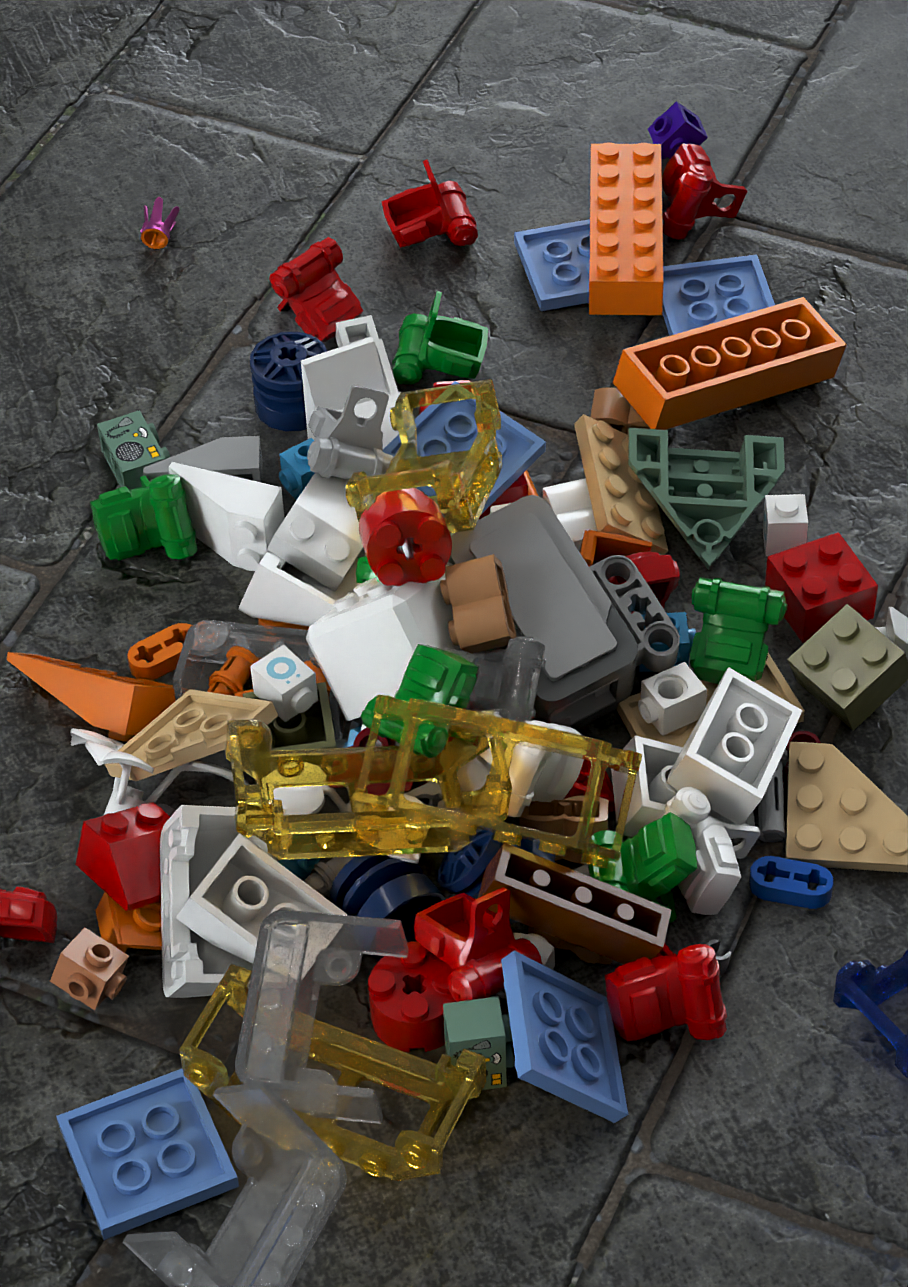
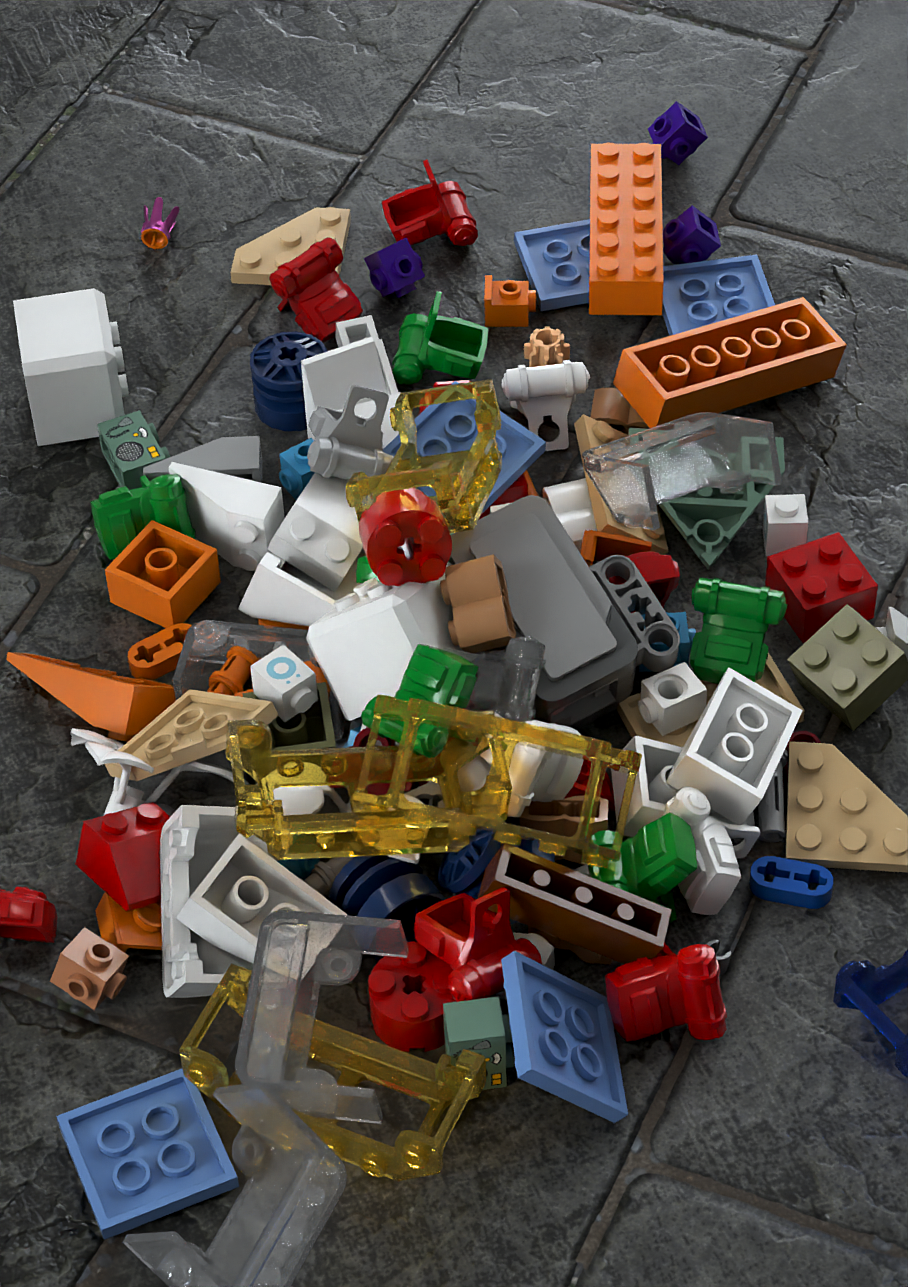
(70, 364): none -> white plate
(163, 575): none -> orange brick
(266, 253): none -> tan plate
(395, 269): none -> dark purple brick
(508, 303): none -> orange brick
(546, 347): none -> light nougat gear
(546, 392): none -> white piece
(681, 459): none -> clear windscreen
(690, 237): none -> dark purple brick
(692, 189): red piece -> none

